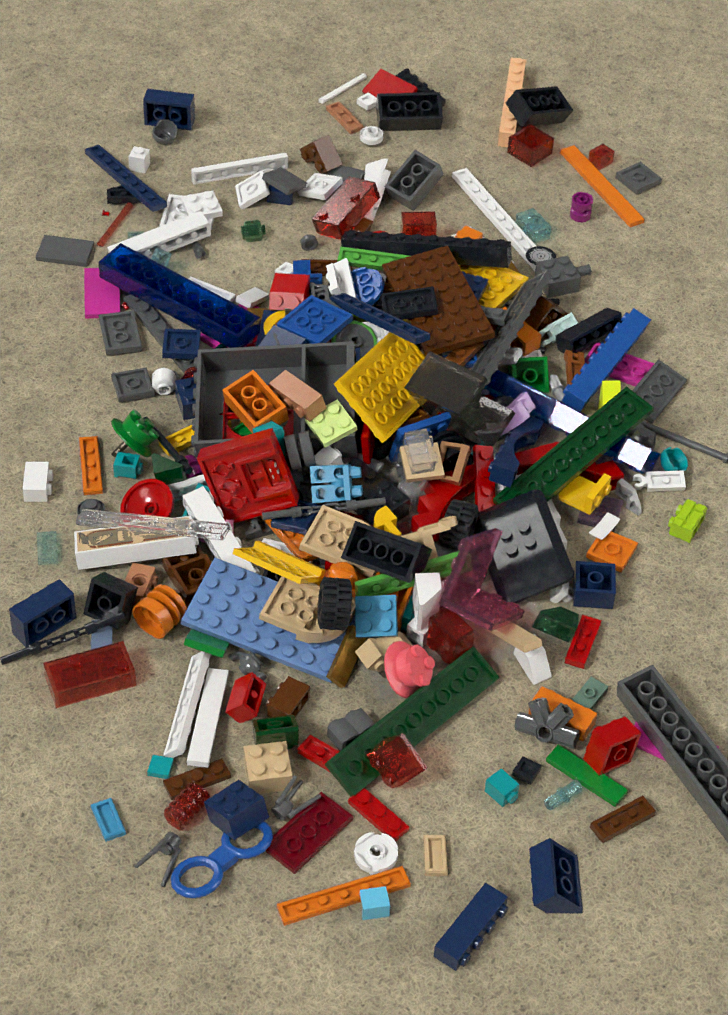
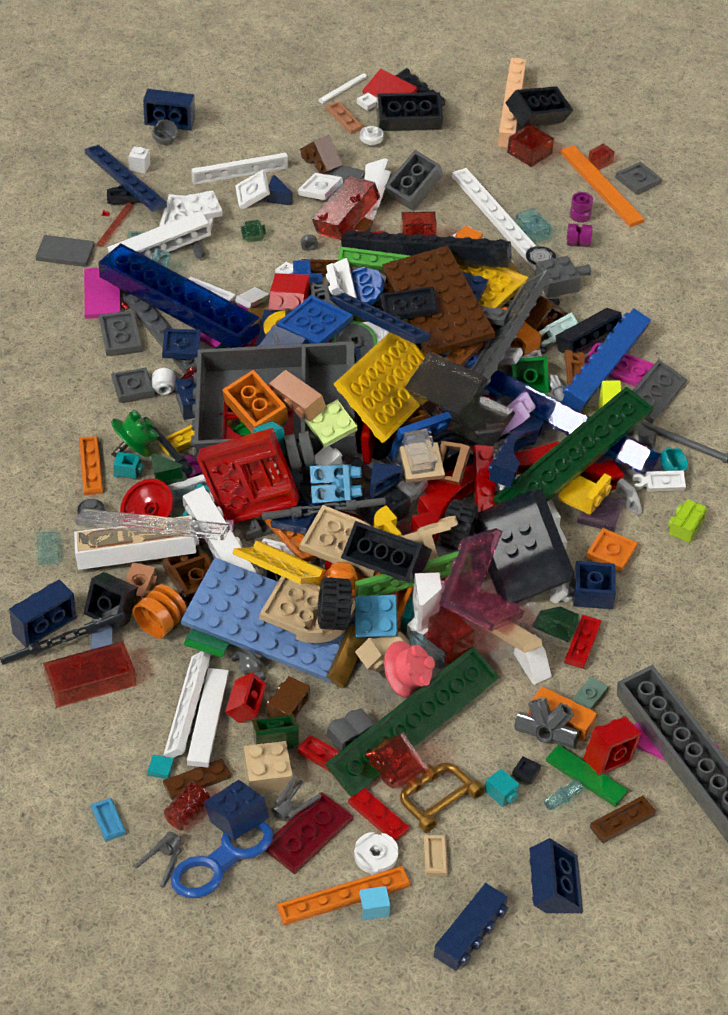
(36, 482): white brick -> none
(284, 180): dark grey tile -> none
(384, 477): none -> dark blue slope
(426, 819): none -> pearl gold bar
(433, 651): none -> clear light blue tile
(579, 235): none -> magenta wheel
(605, 526): white sticker -> none

